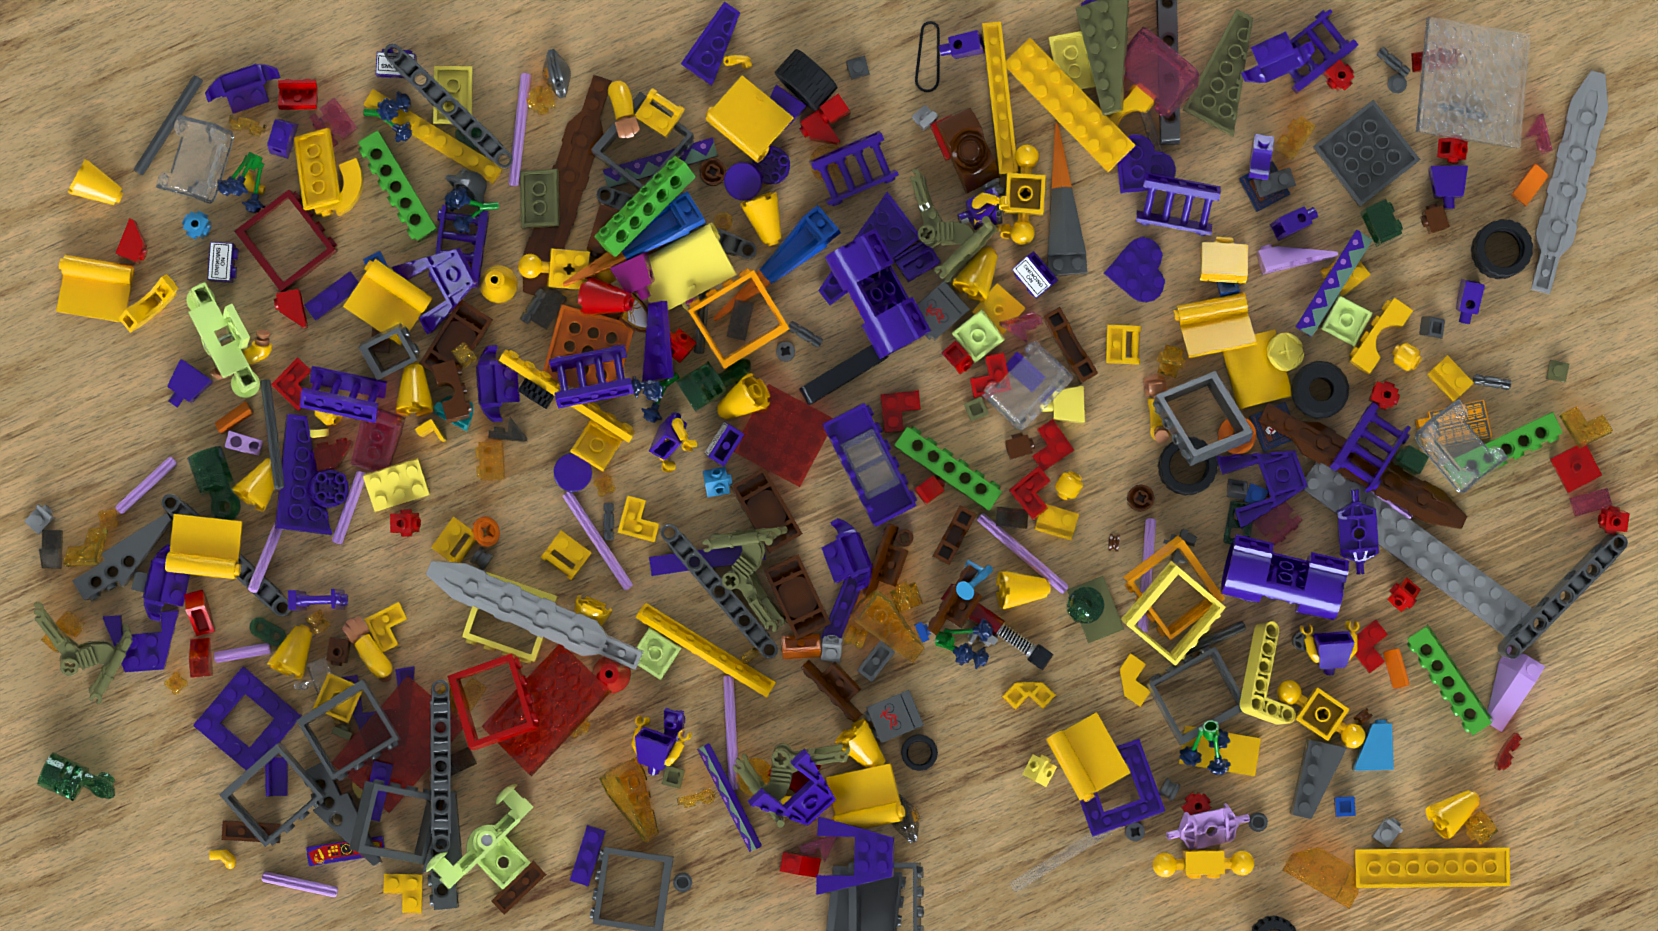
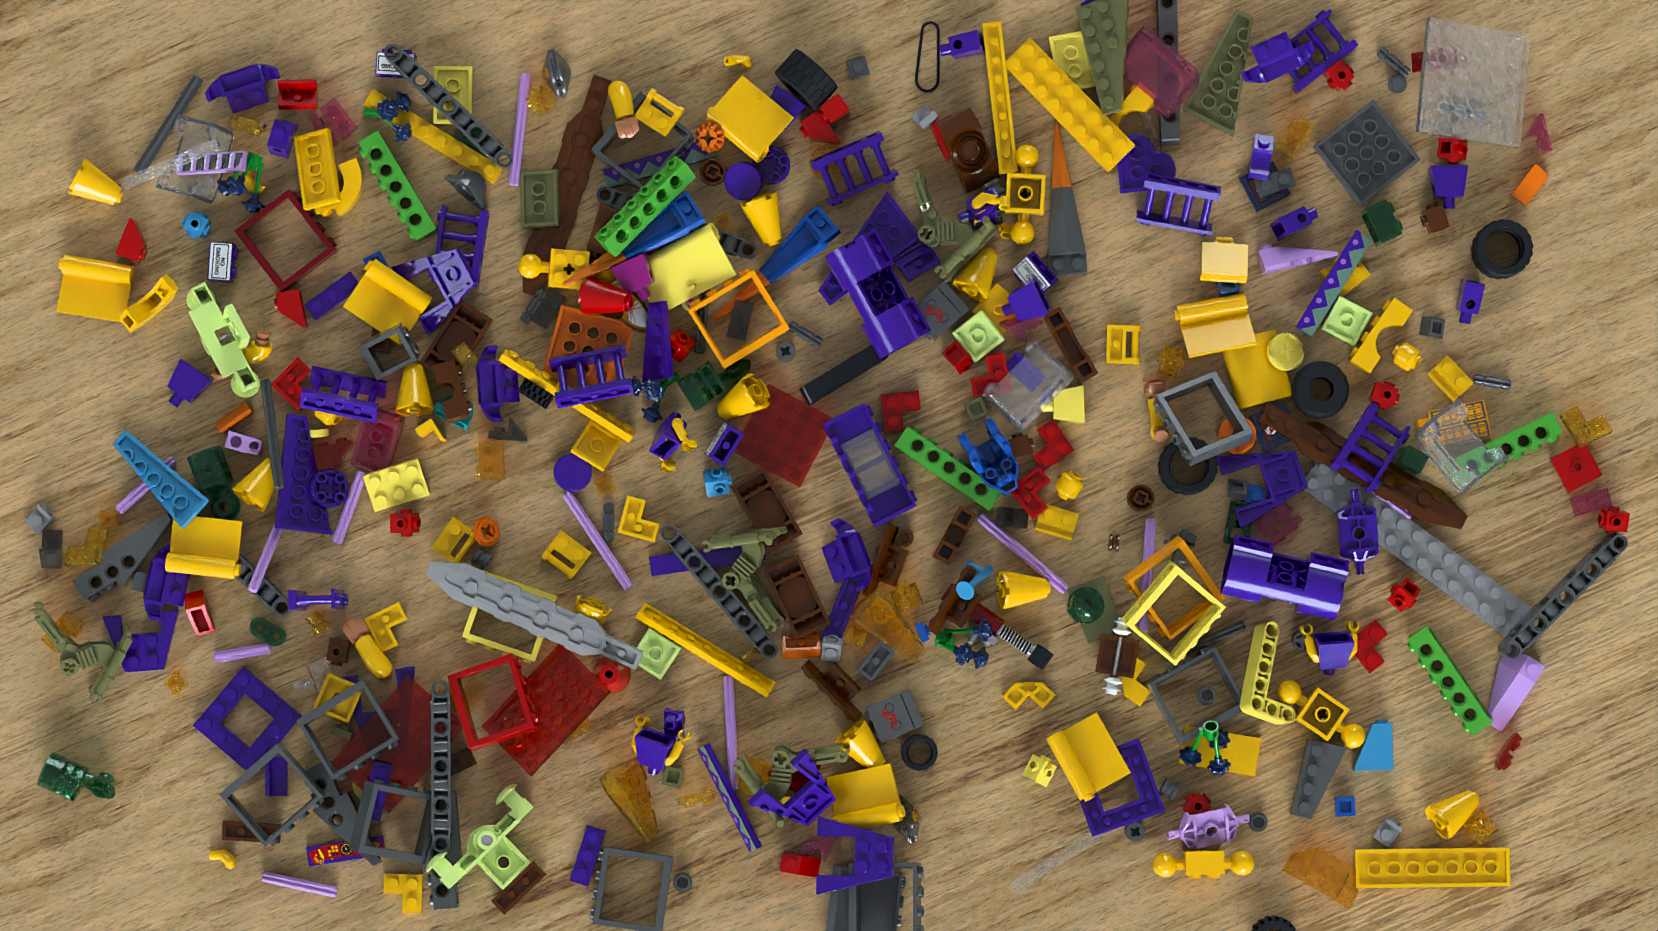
(169, 164): none -> clear axle
(170, 489): none -> dark azure wing
(200, 658): clear red slope -> none
(215, 163): none -> tile
(292, 653): yellow cone -> none
(458, 198): dark blue plant -> none
(503, 289): yellow cone -> none
(711, 46): dark purple wing -> none
(715, 131): none -> orange gear
(930, 489): red slope -> none
(993, 459): none -> blue animal
(1027, 301): none -> dark purple torso
(1117, 657): none -> reddish brown plate
(1138, 270): dark purple plate -> none
(1206, 695): none -> dark grey plate
(1363, 716): reddish brown bush -> none
(1396, 668): orange slope -> none
(1557, 371): olive plate -> none
(1570, 176): light grey plate -> none

